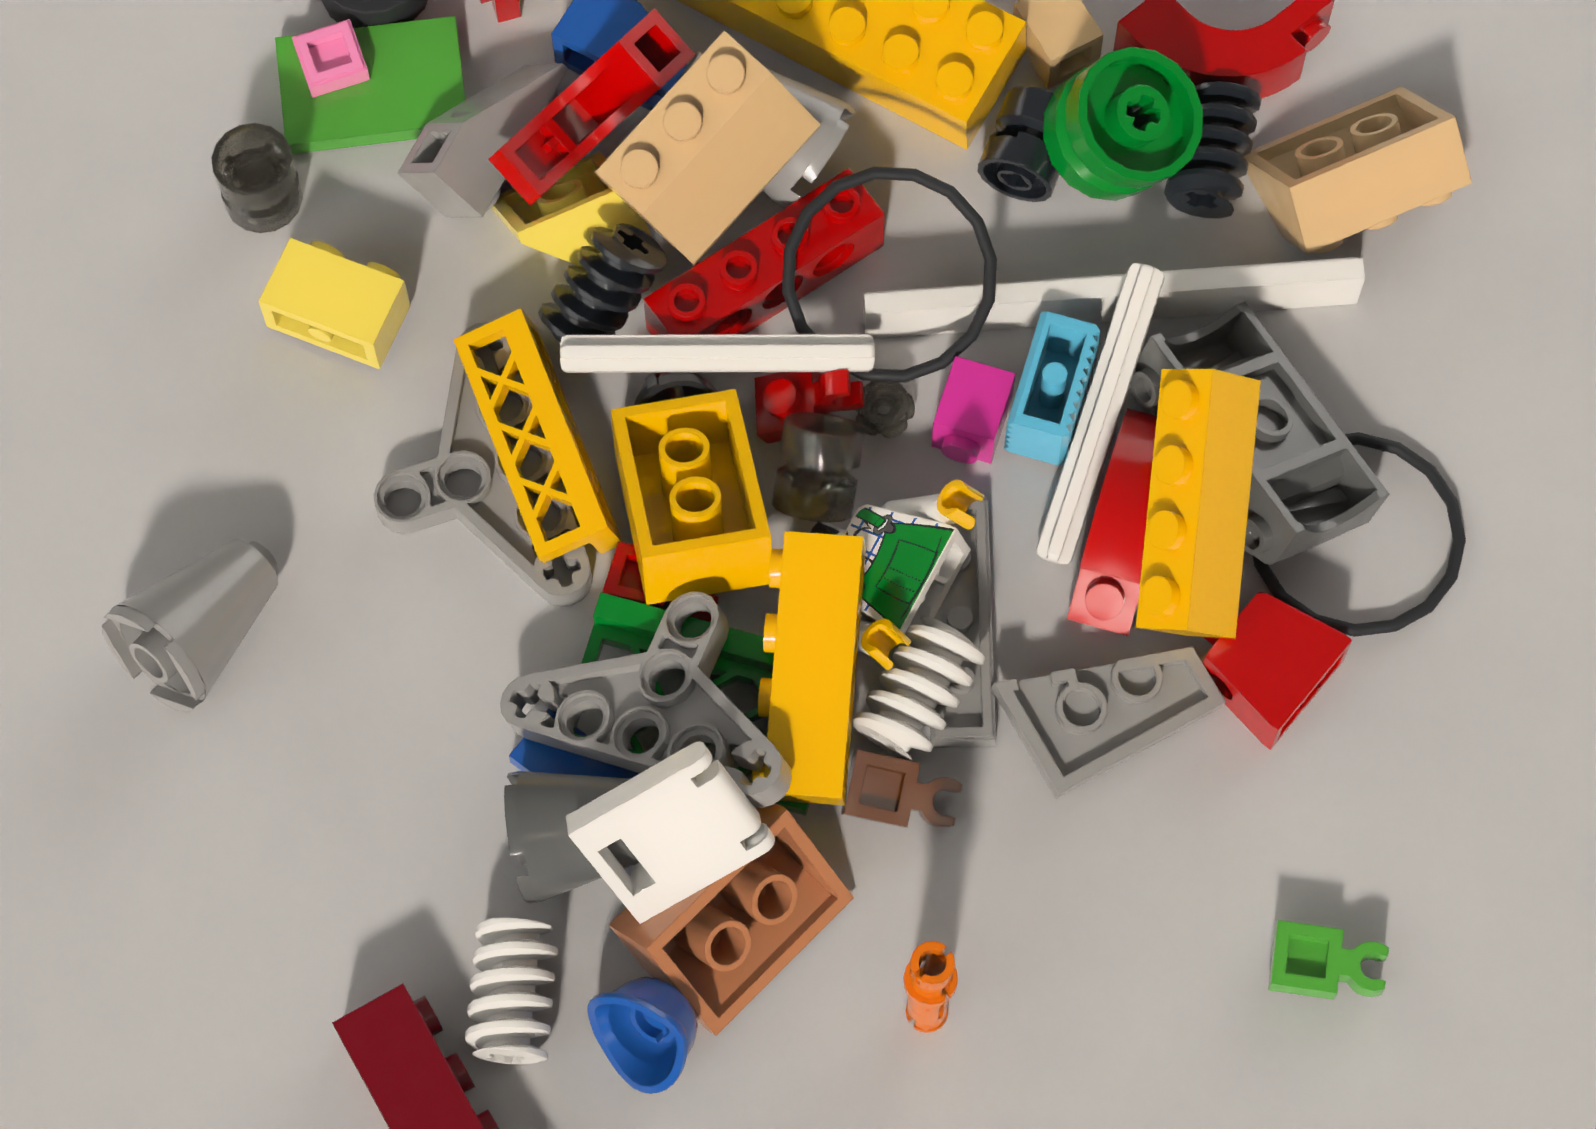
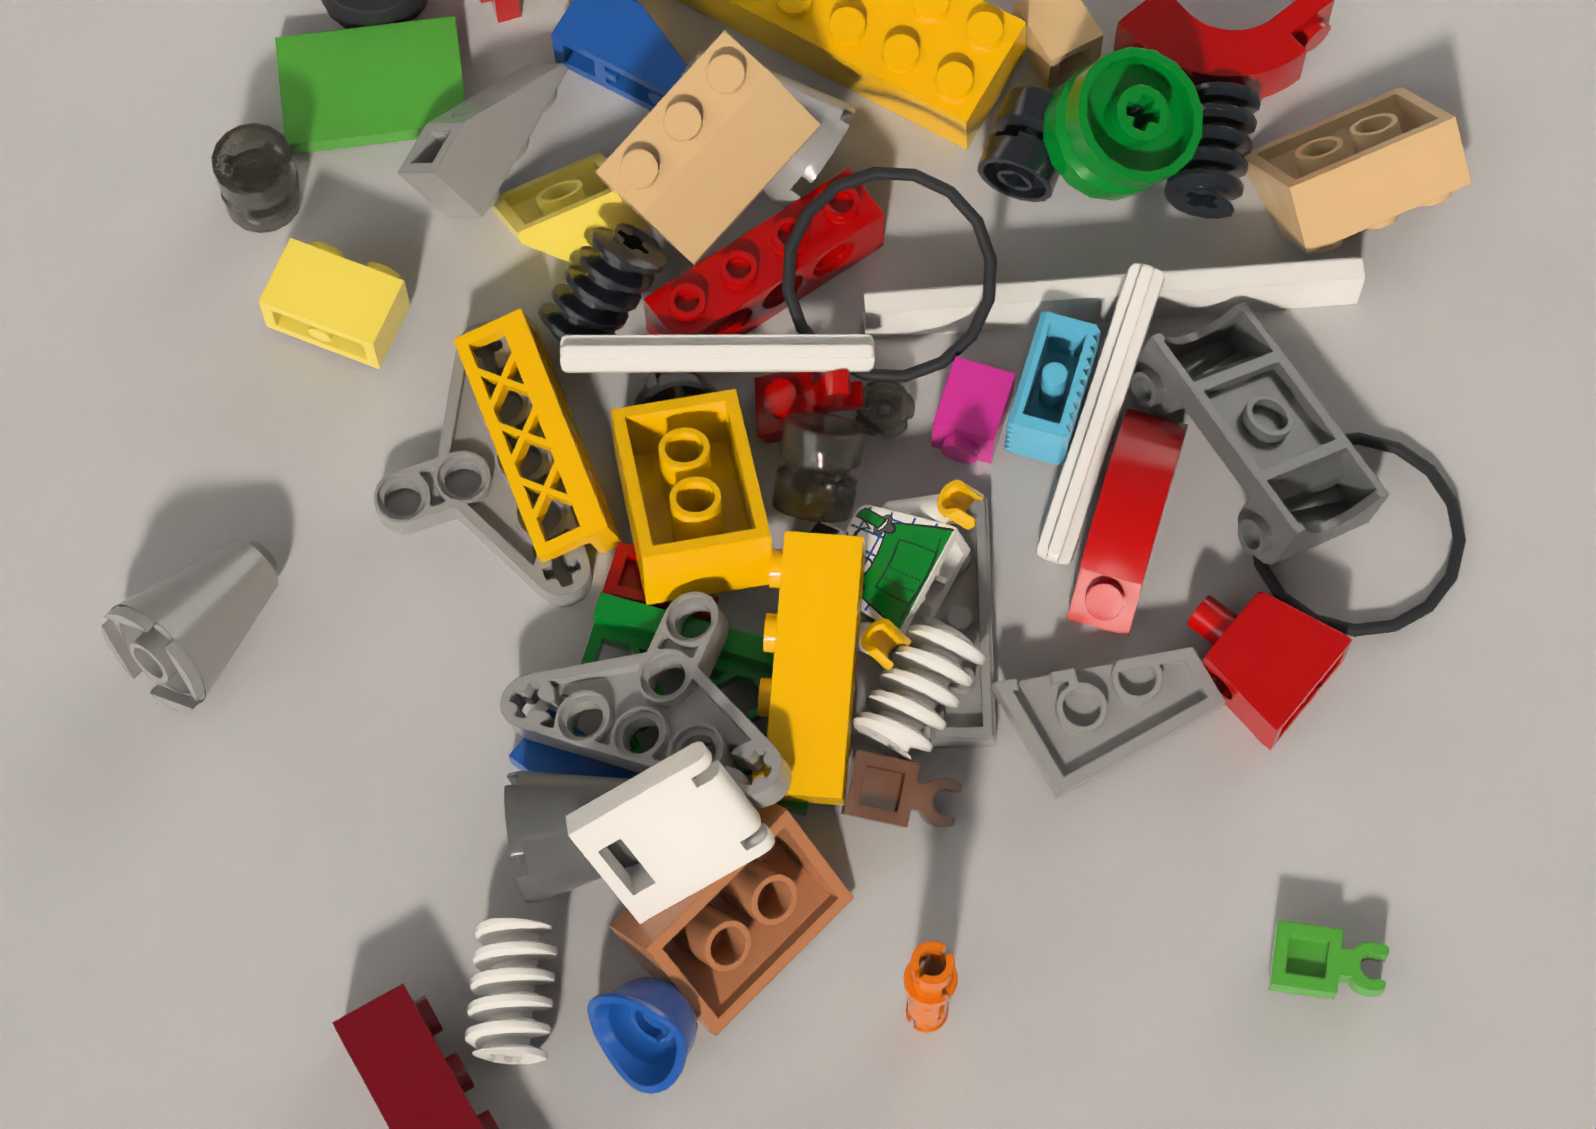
(331, 58): bright pink tile -> none
(592, 106): red arch -> none
(1198, 503): yellow brick -> none

